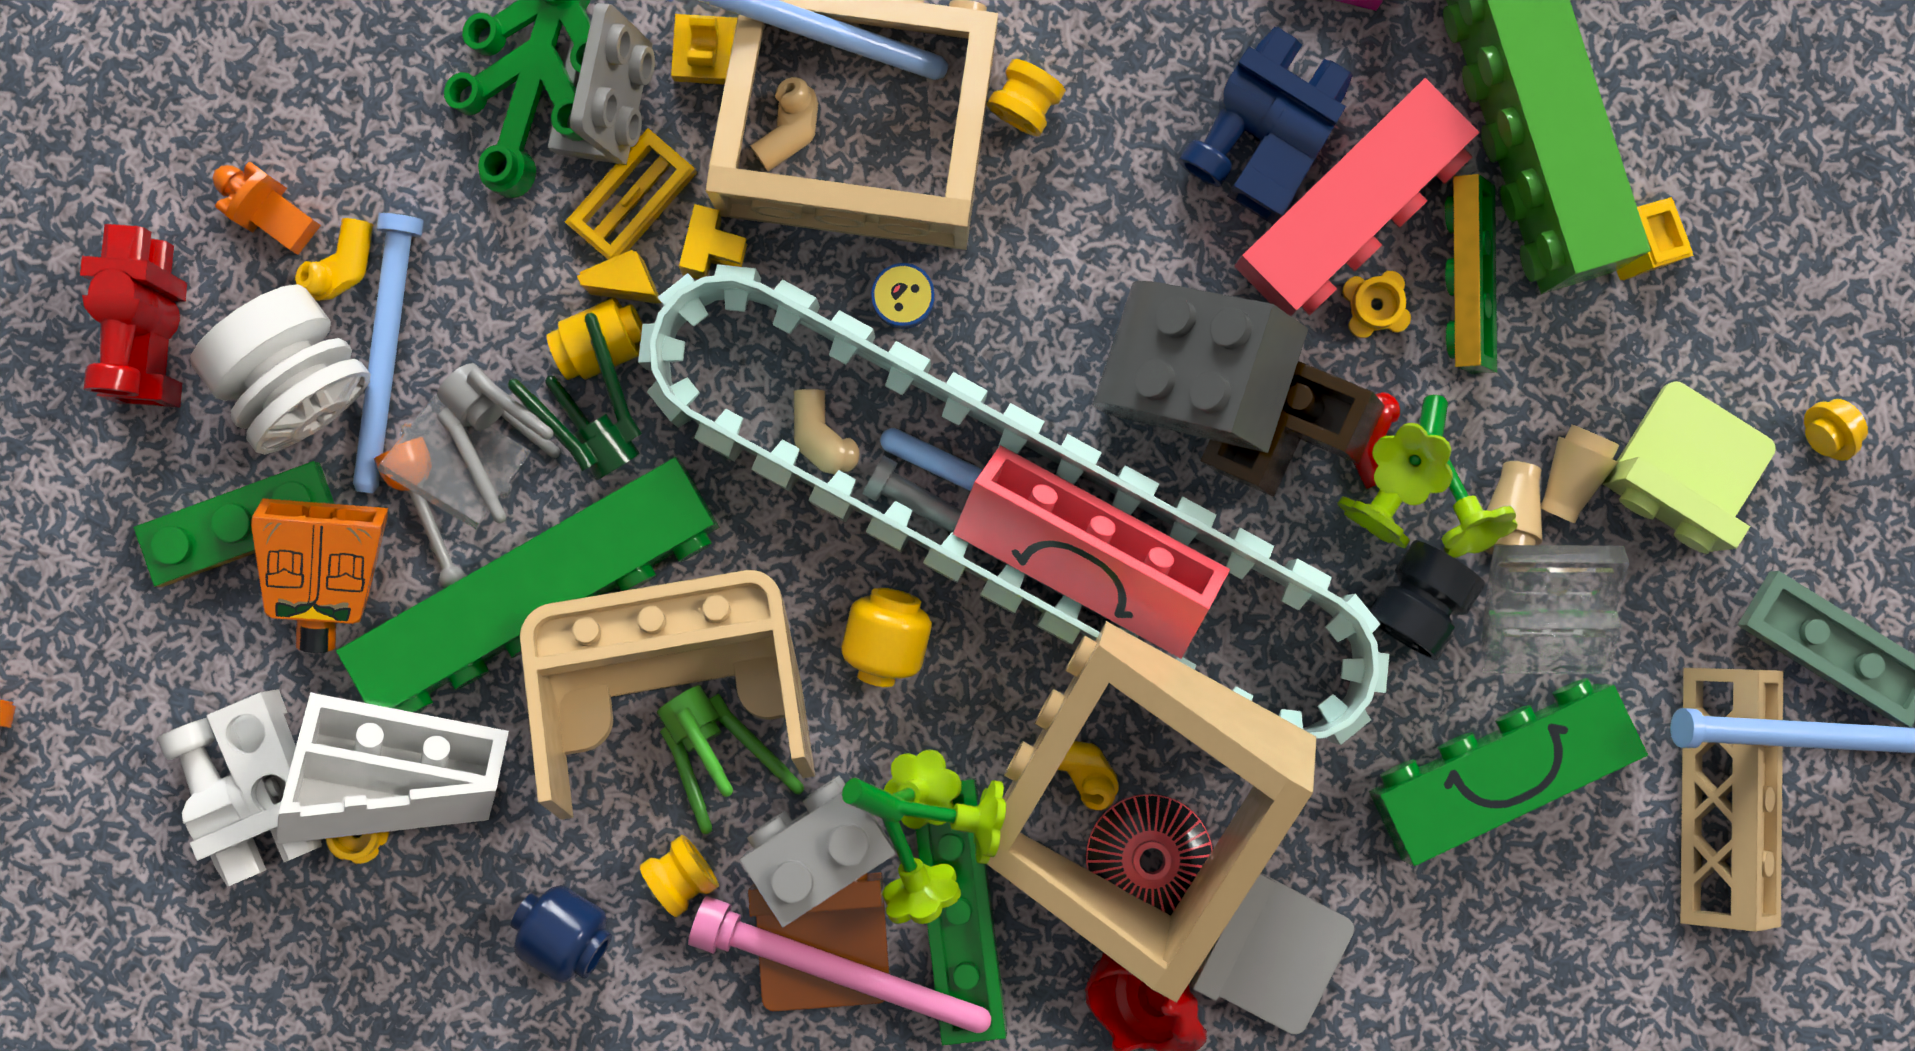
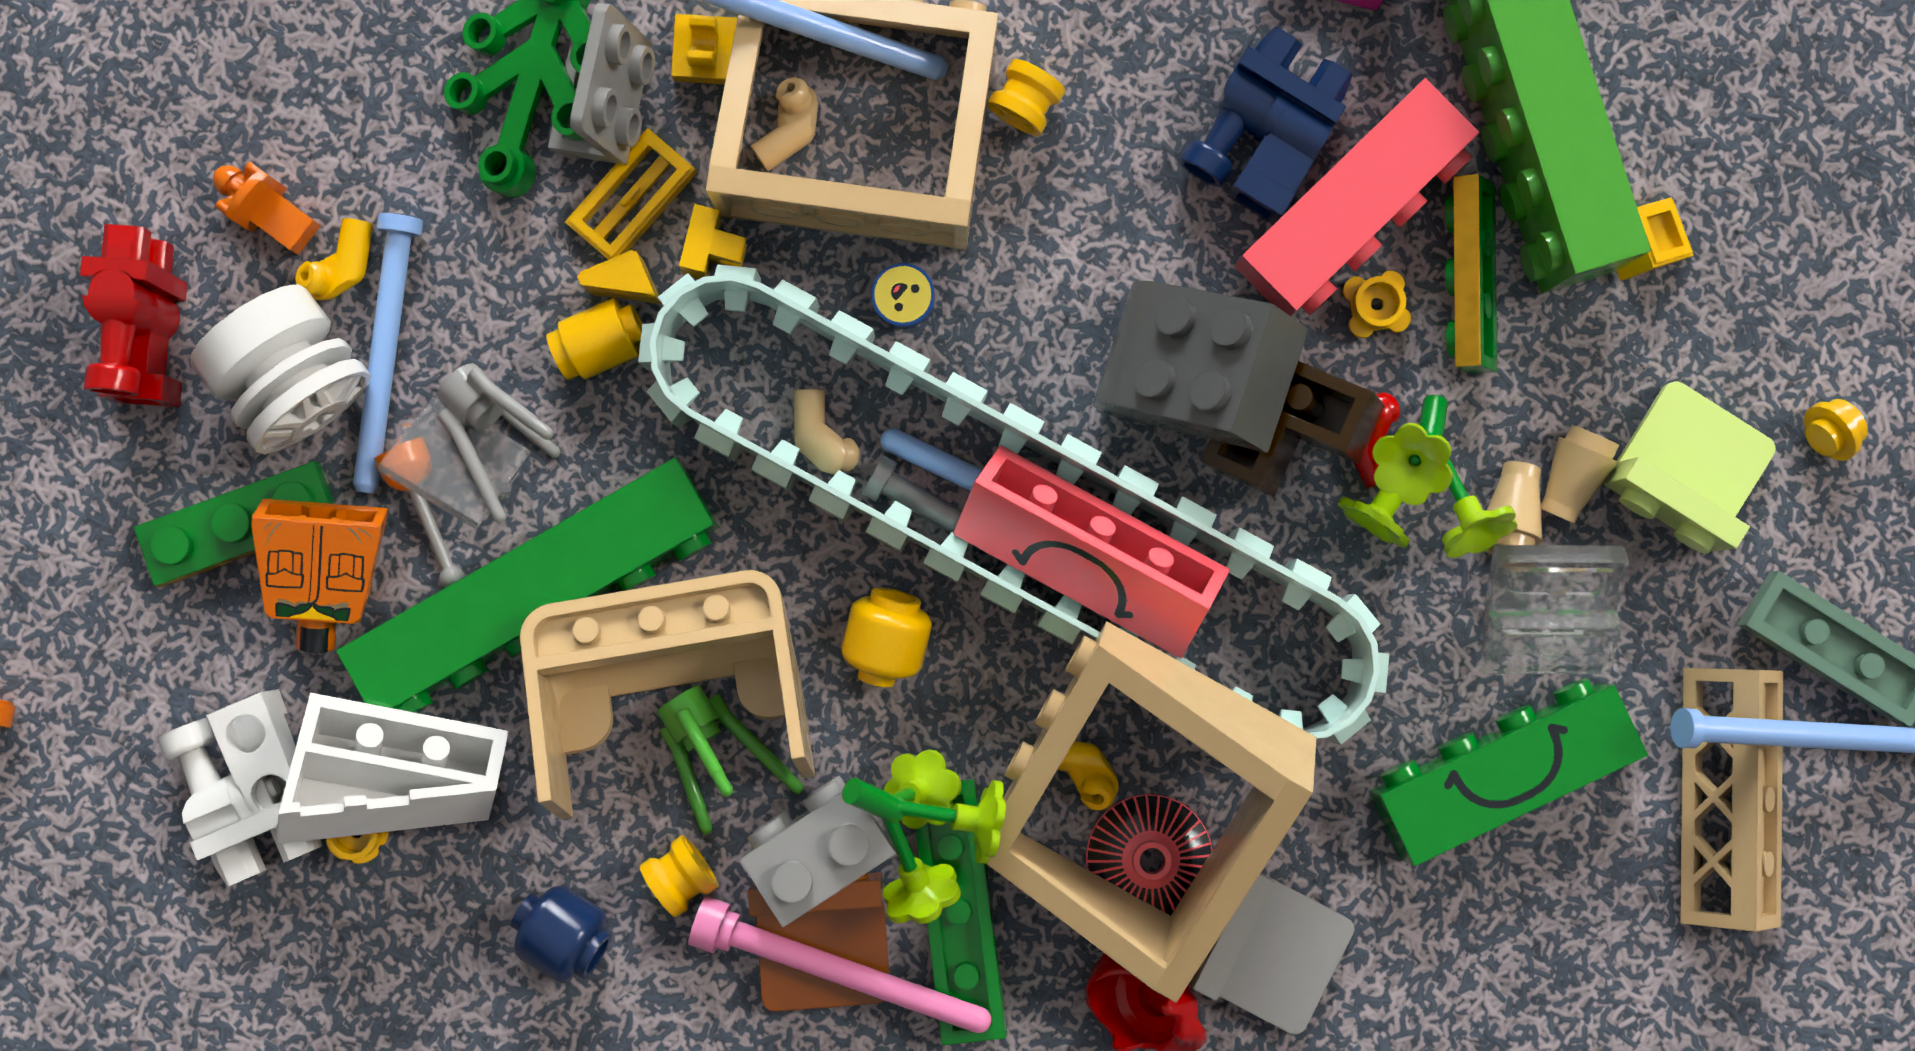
(596, 444): dark green plant -> none
(1429, 592): black wheel -> none

